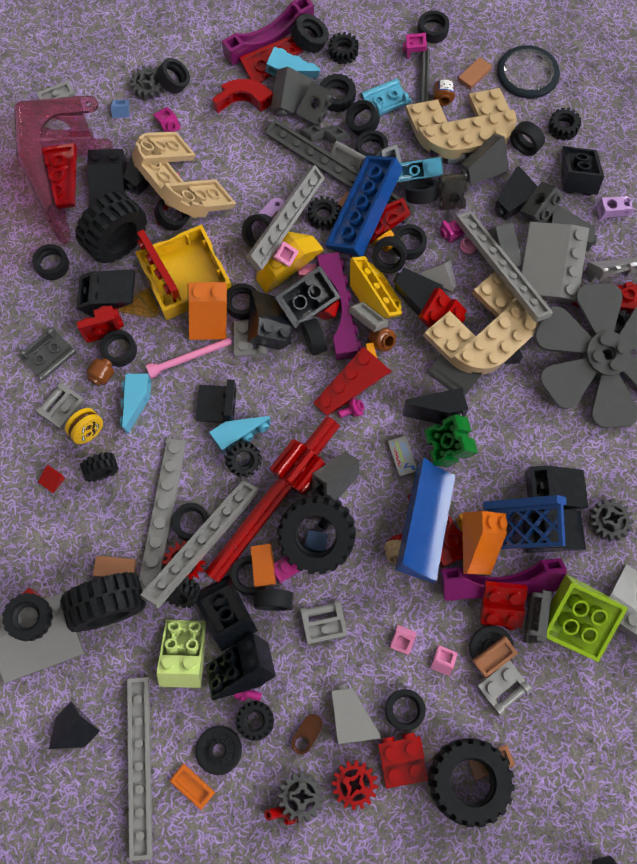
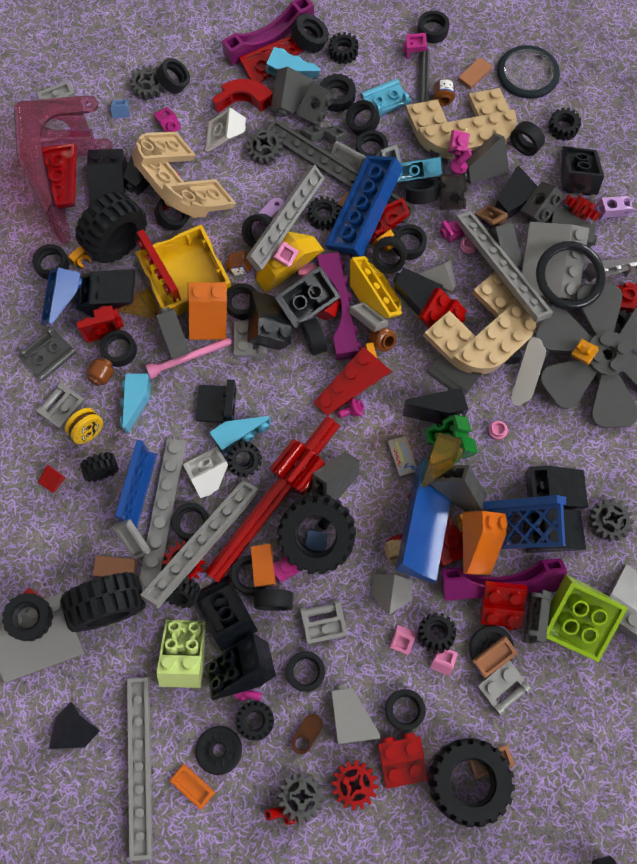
(60, 289): none -> slope
(78, 256): none -> light orange tile
(131, 539): none -> light grey tile
(136, 484): none -> blue fence
(172, 332): none -> dark grey slope
(207, 471): none -> white slope
(224, 128): none -> white slope
(238, 263): none -> dark orange head
(265, 138): none -> dark grey gear
(290, 669): none -> black tyre
(391, 591): none -> light grey slope
(431, 643): none -> black tyre
(442, 458): none -> clear yellow slope
(458, 142): none -> dark pink bracket
(459, 164): none -> dark pink plate
(461, 487): none -> dark grey slope
(492, 215): none -> medium nougat slope
(498, 430): none -> bright pink plate
(529, 372): none -> white sticker
(582, 207): none -> red gear
(585, 352): none -> light orange tile
(589, 253): none -> black wedge

